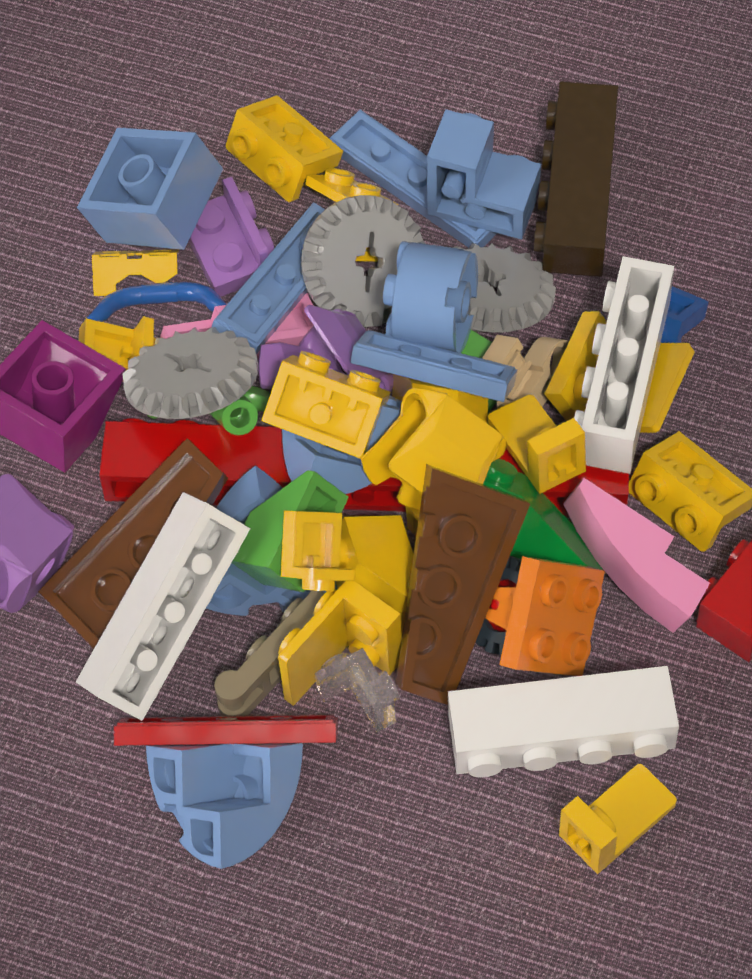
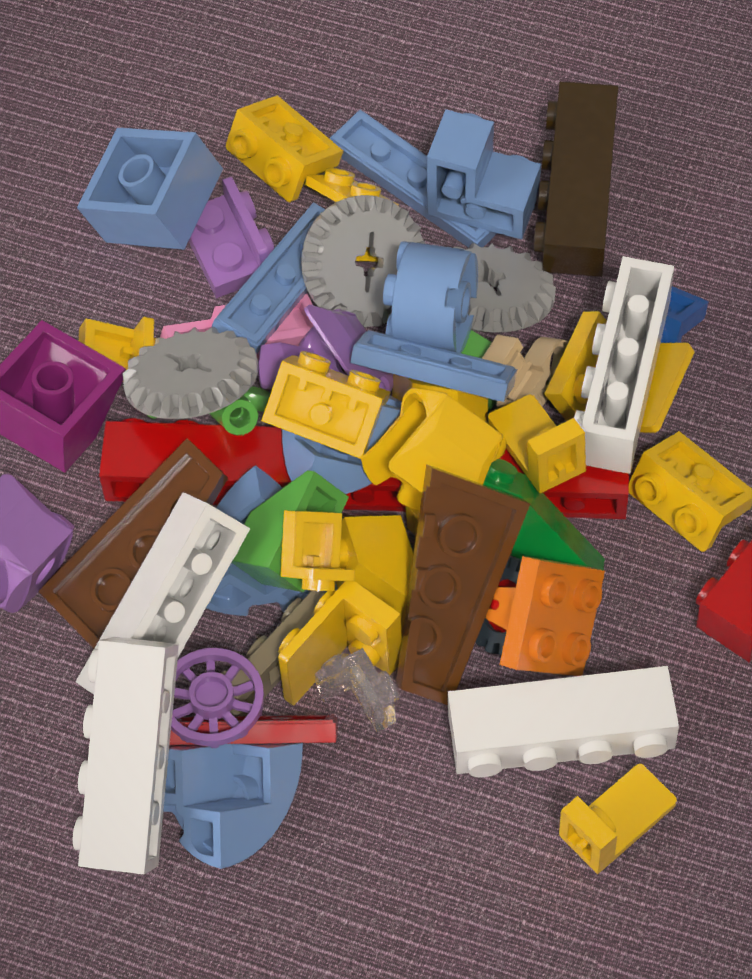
(111, 270): yellow piece -> none
(126, 754): none -> white brick
(155, 294): blue animal -> none
(213, 697): none -> medium lavender wheel
(634, 555): bright pink slope -> none

